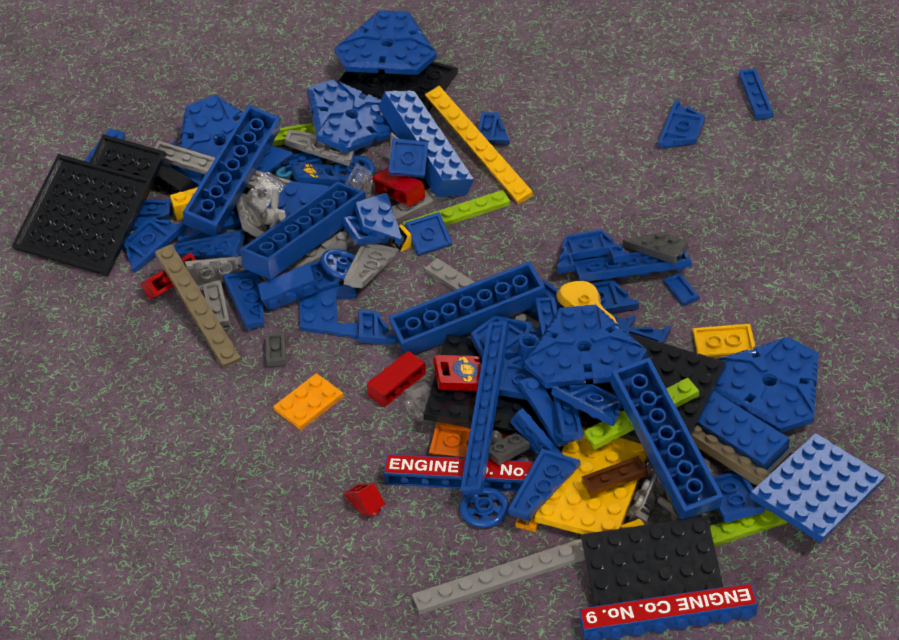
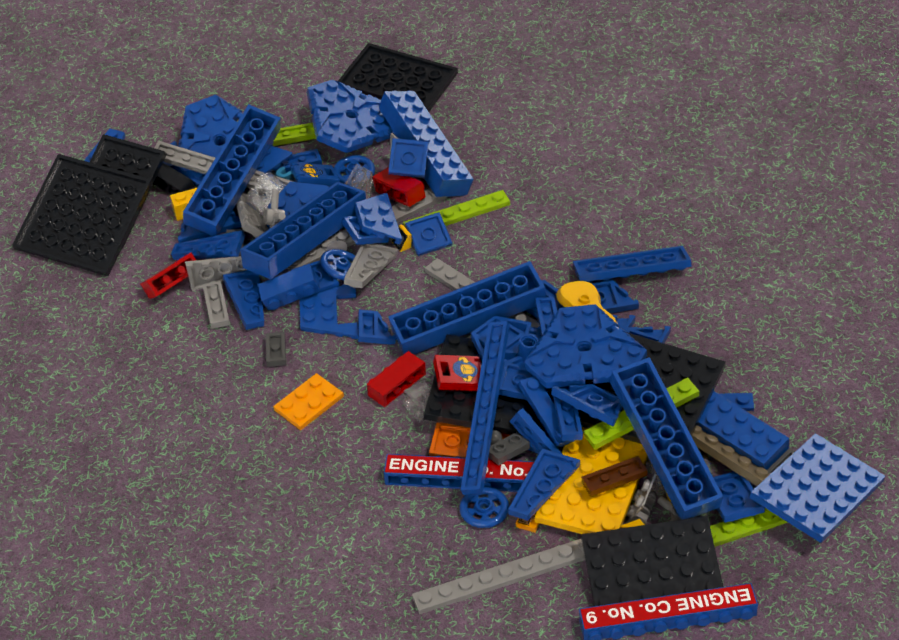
(148, 238): blue wing -> none
(154, 208): blue wing -> none
(197, 306): dark tan plate -> none
(307, 142): light grey wing -> none
(365, 498): red slope -> none
(387, 42): blue plate -> none
(479, 145): yellow plate -> none
(493, 128): blue wing -> none
(587, 245): blue wing -> none
(658, 245): dark grey wing -> none
(681, 127): blue wing -> none
(681, 289): blue tile -> none
(723, 340): yellow tile -> none
(756, 94): blue plate -> none
(775, 382): blue plate -> none

